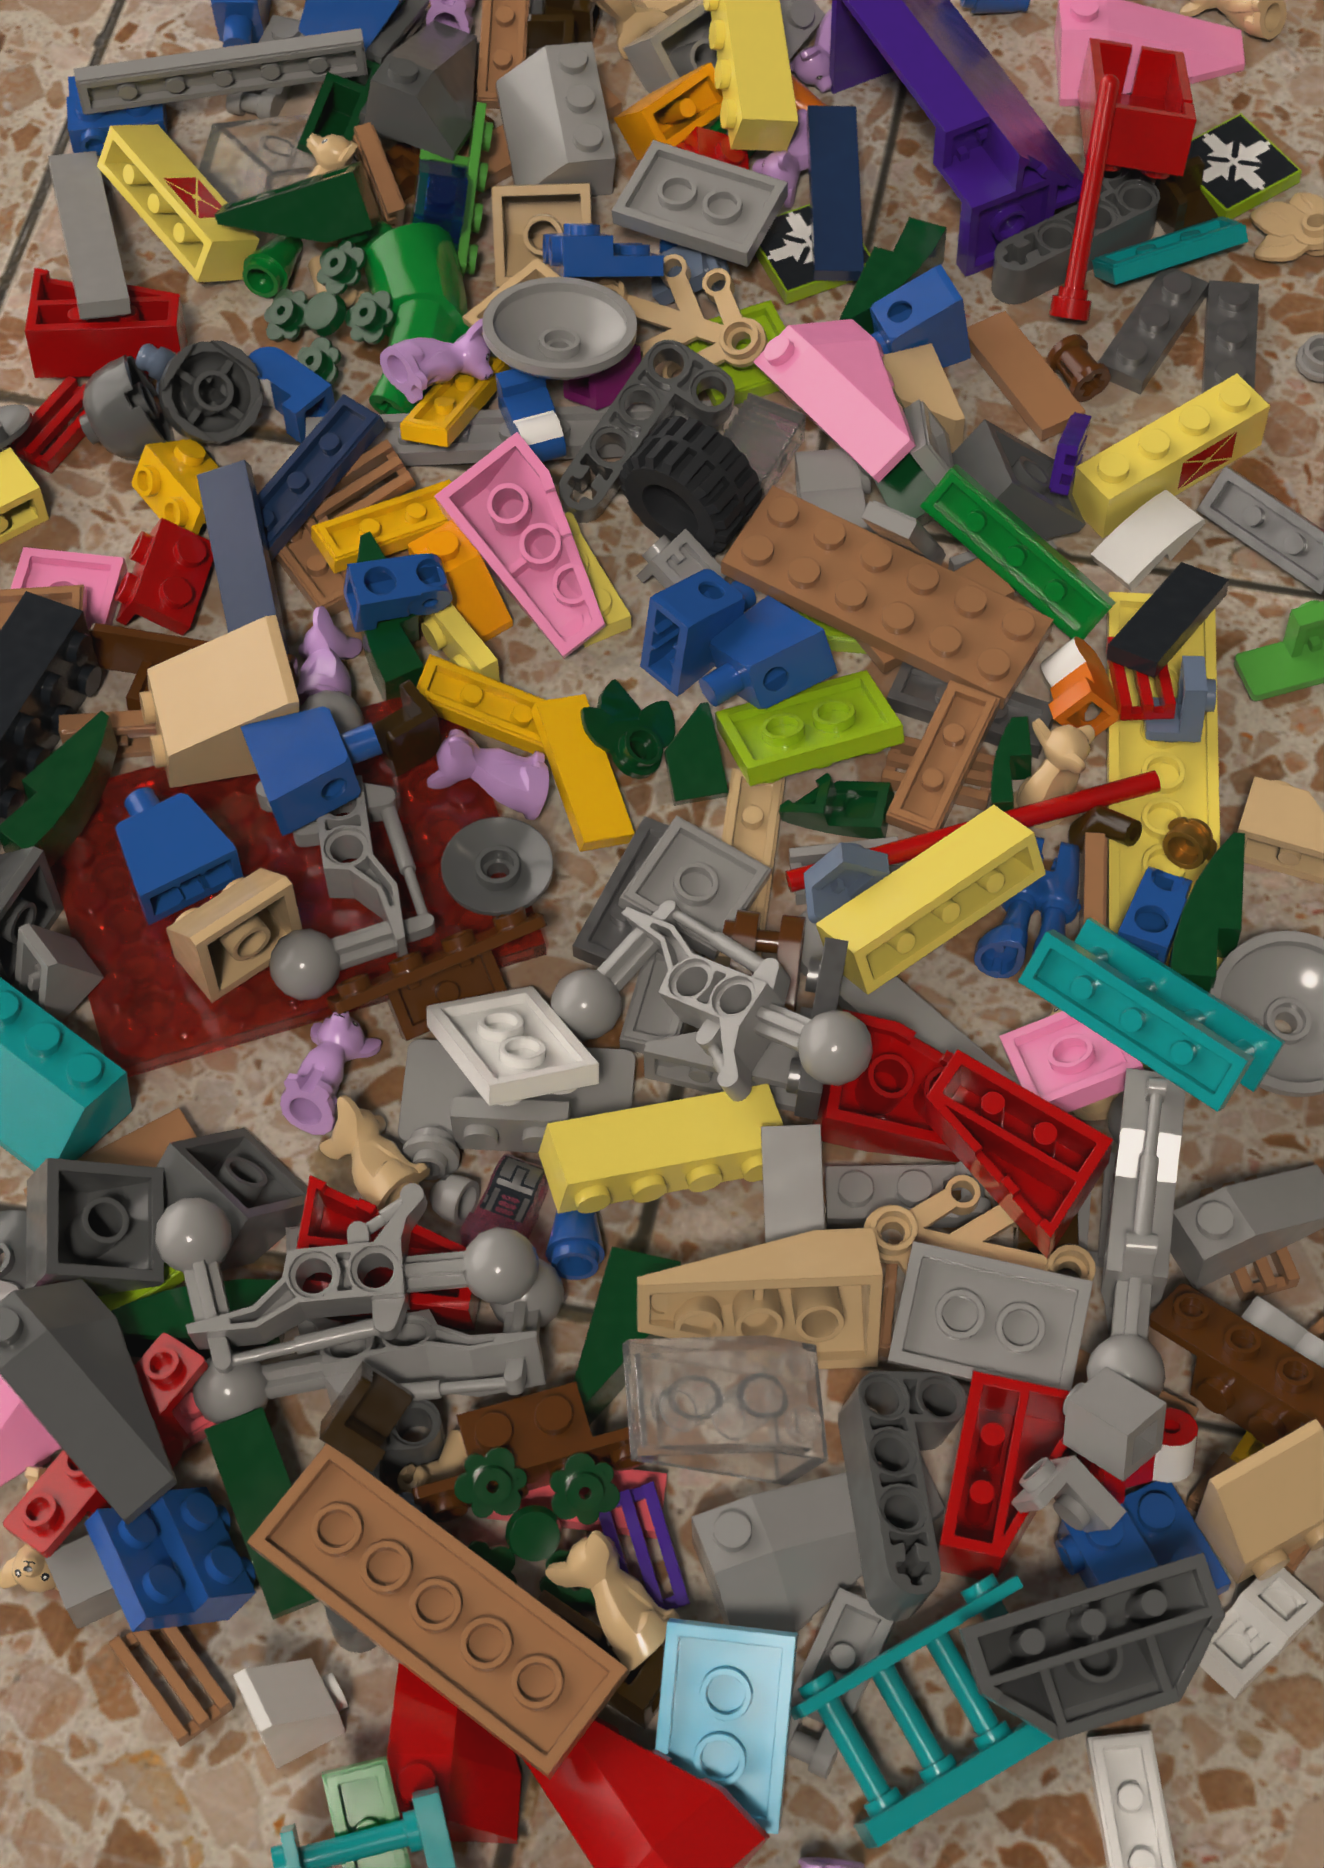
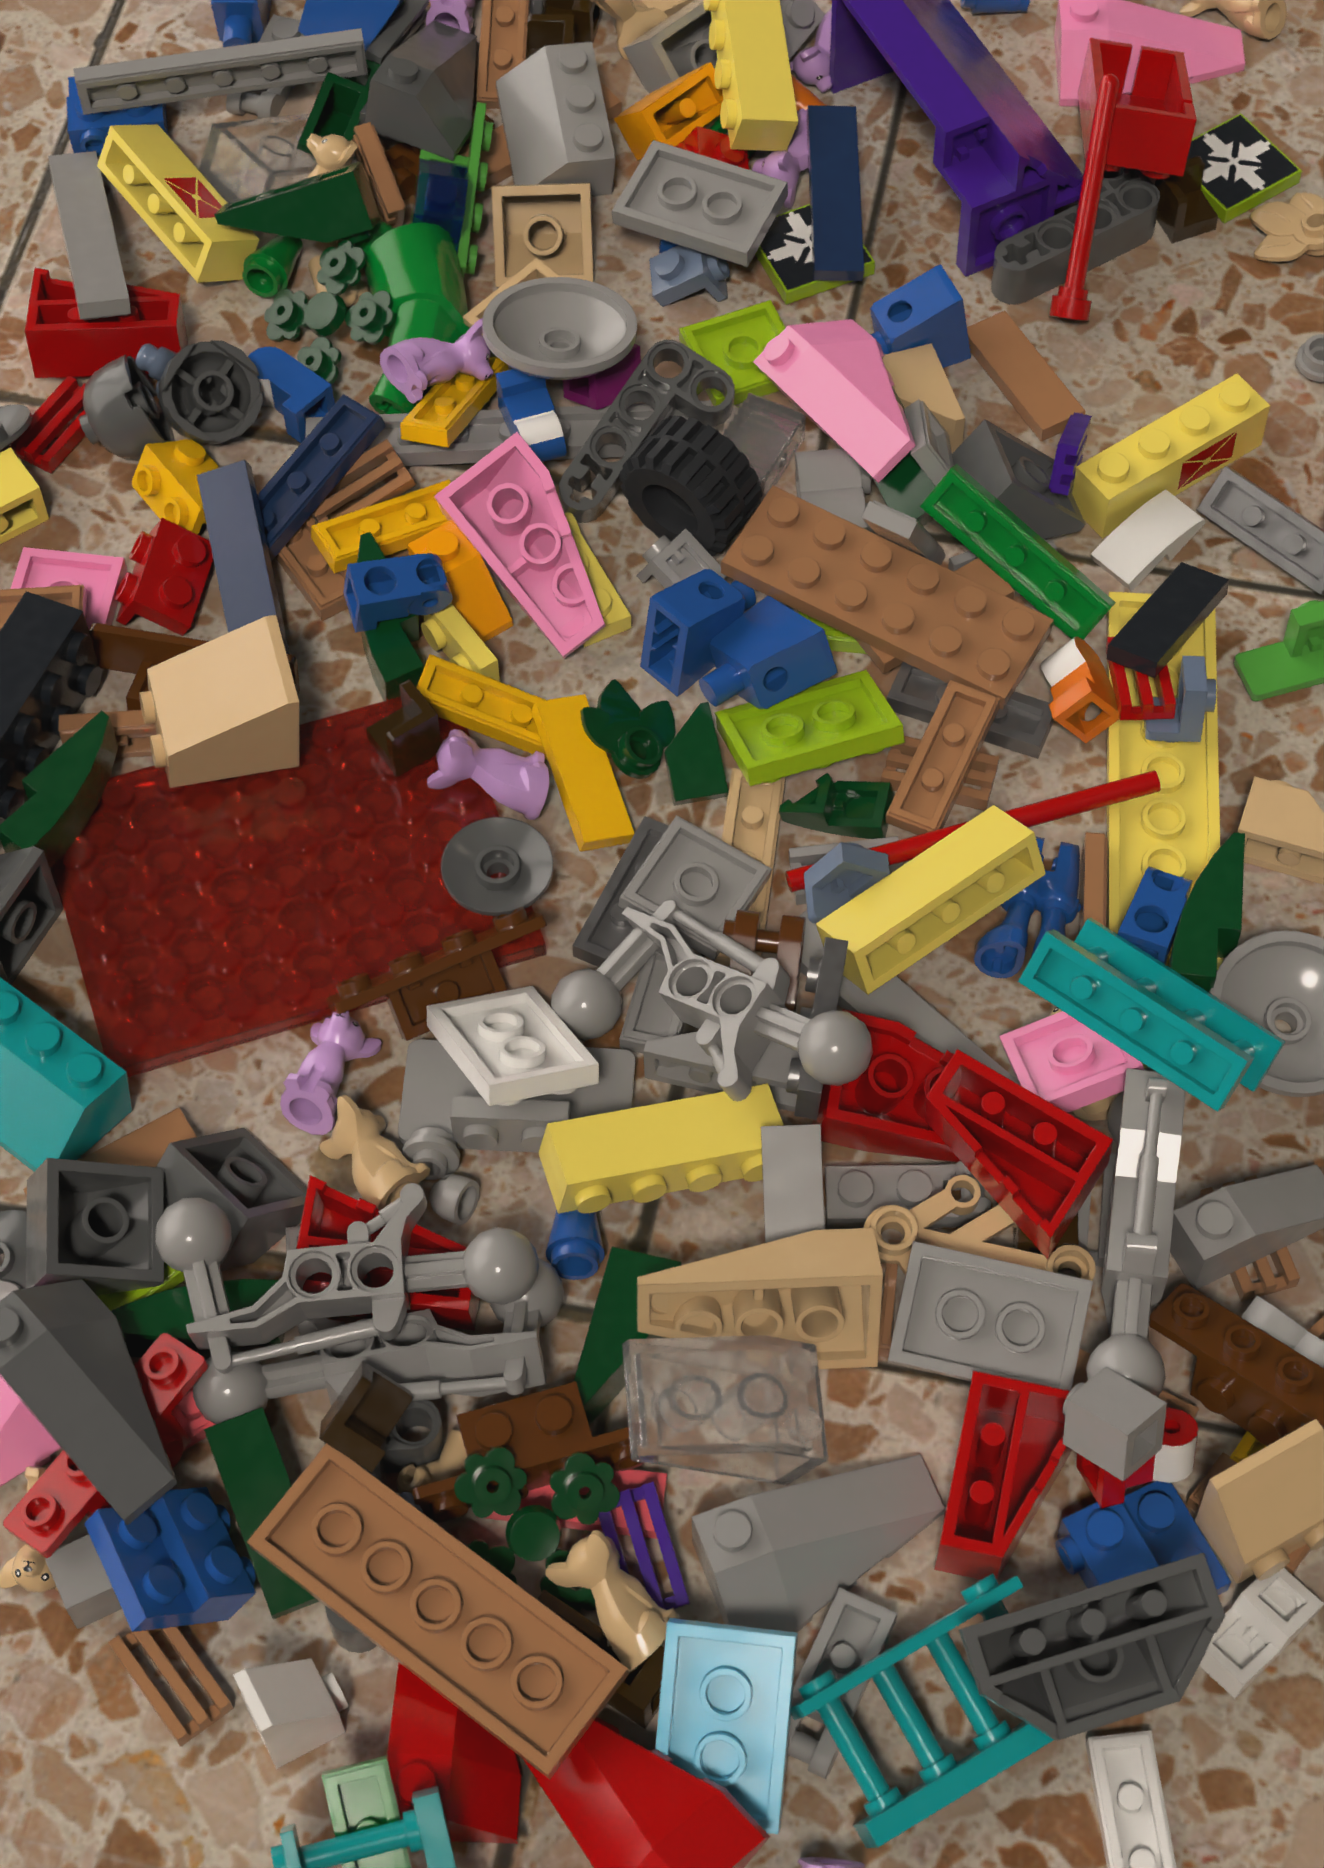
(53, 970): light grey slope -> none
(173, 853): blue torso -> none
(235, 931): tan slope -> none
(308, 764): blue torso -> none
(308, 961): light grey piece -> none
(324, 649): lavender animal -> none
(510, 1199): leg -> none
(588, 253): blue plate -> none
(689, 323): tan plant -> none
(902, 1562): dark grey beam -> none
(915, 253): dark green slope -> none
(1011, 762): dark green slope -> none
(1060, 771): tan animal -> none
(1078, 367): reddish brown bush -> none
(1078, 1494): light grey bracket -> none
(1106, 821): dark brown arm -> none
(1153, 328): flat silver plate -> none
(1169, 250): teal tile -> none
(1189, 842): pearl gold plate -> none
(1230, 332): flat silver plate -> none

